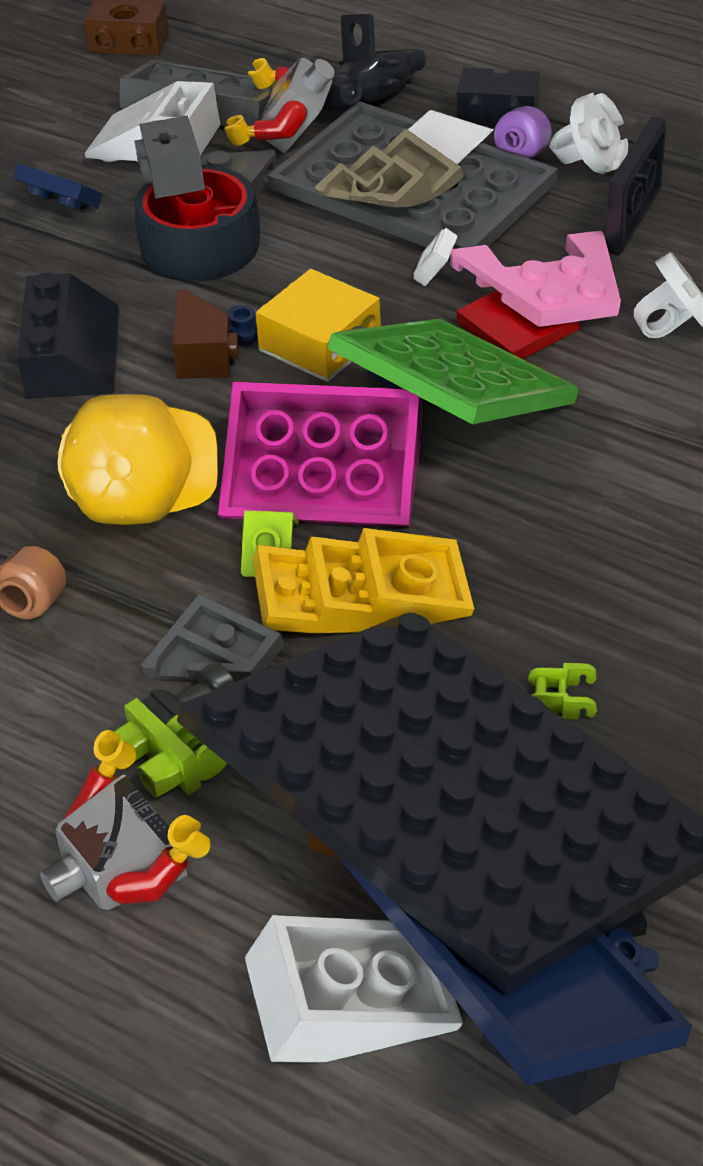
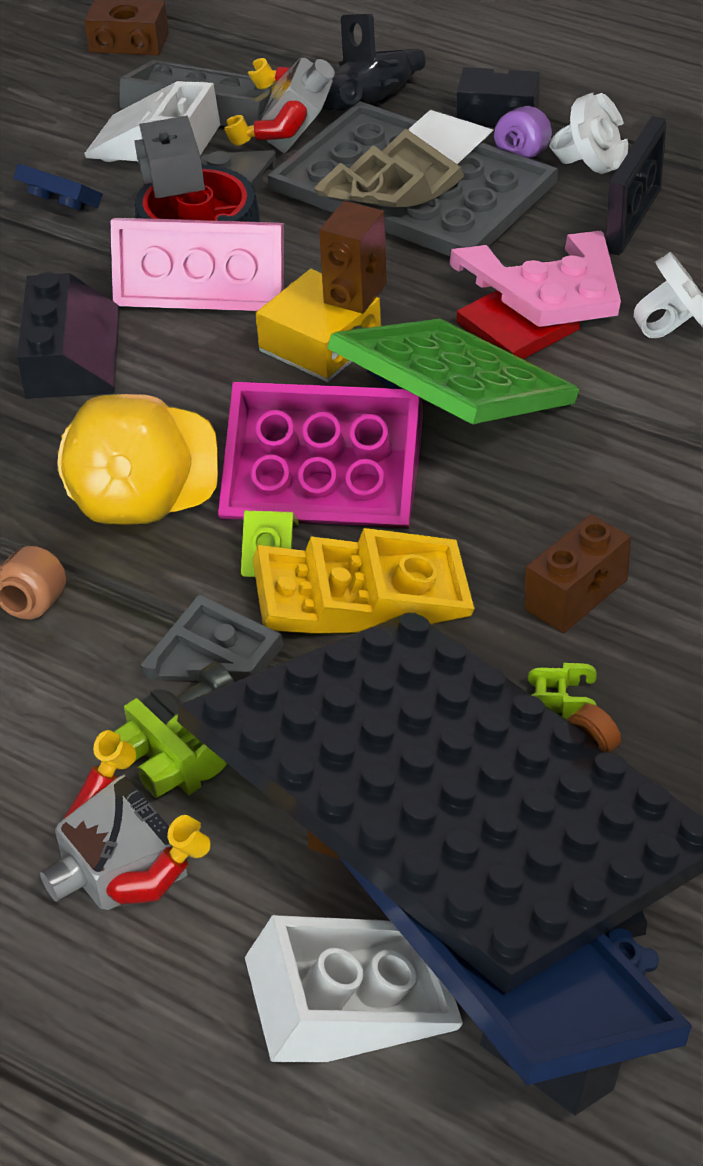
(196, 263): none -> bright pink plate
(202, 339): reddish brown slope -> none
(243, 320): dark blue plate -> none
(353, 256): none -> reddish brown brick
(434, 256): white tile -> none
(577, 573): none -> reddish brown brick
(598, 726): none -> dark orange tile

